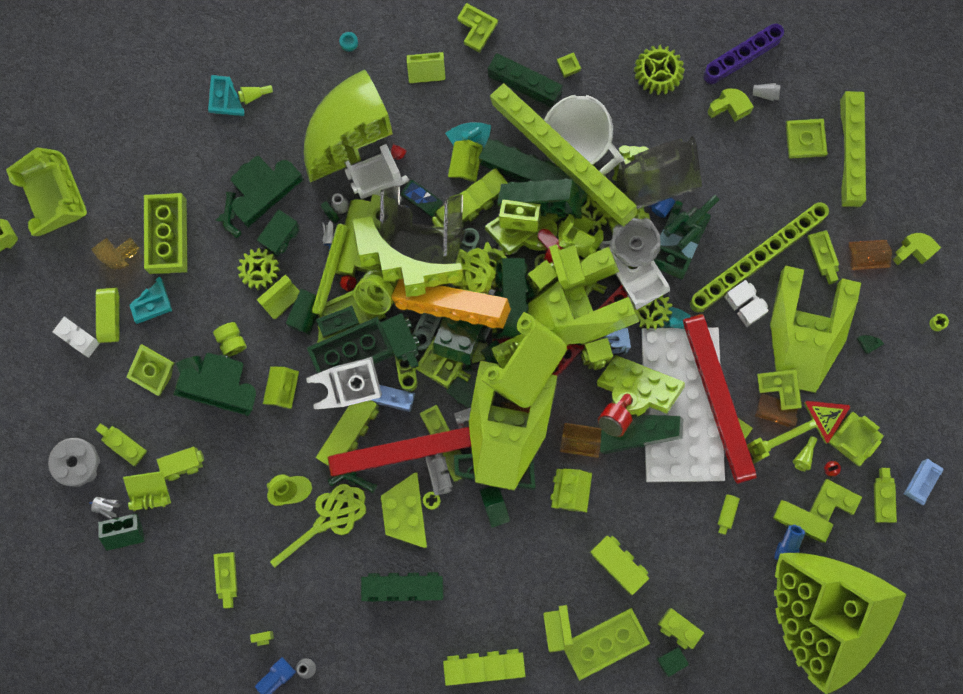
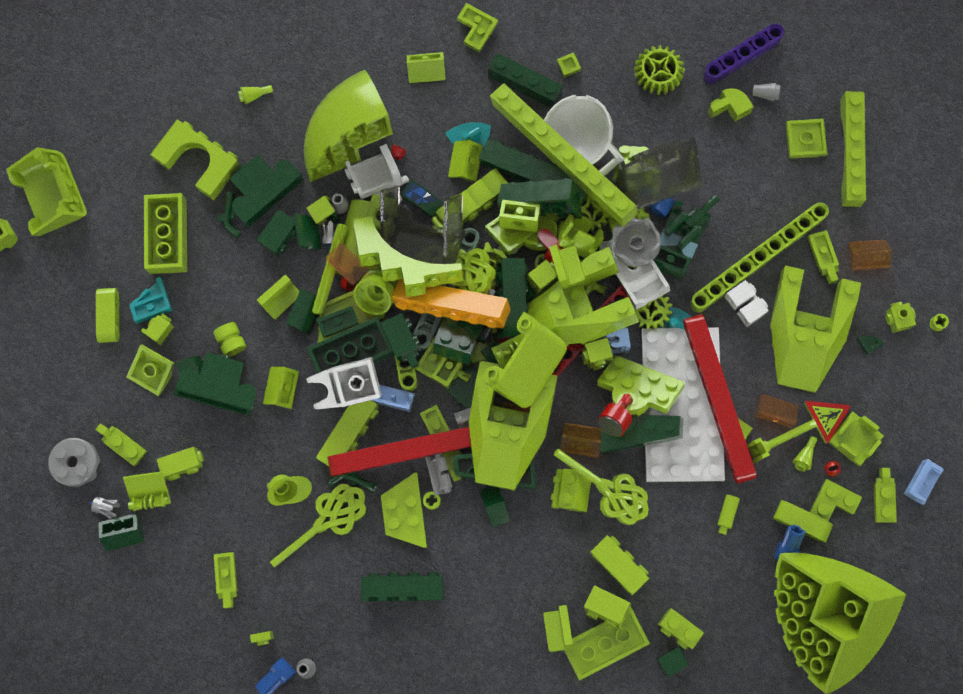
(76, 337): white piece -> none
(115, 257): clear yellow brick -> none
(159, 328): none -> lime brick
(182, 138): none -> lime arch
(223, 97): teal wing -> none
(264, 263): lime gear -> none
(307, 232): none -> dark green piece
(321, 210): none -> lime panel
(346, 263): none -> clear orange panel
(348, 41): teal tile -> none
(484, 668): lime brick -> none
(607, 607): none -> lime brick
(616, 499): none -> lime piece
(786, 383): lime plate -> none
(900, 317): none -> lime brick
(919, 245): lime brick -> none

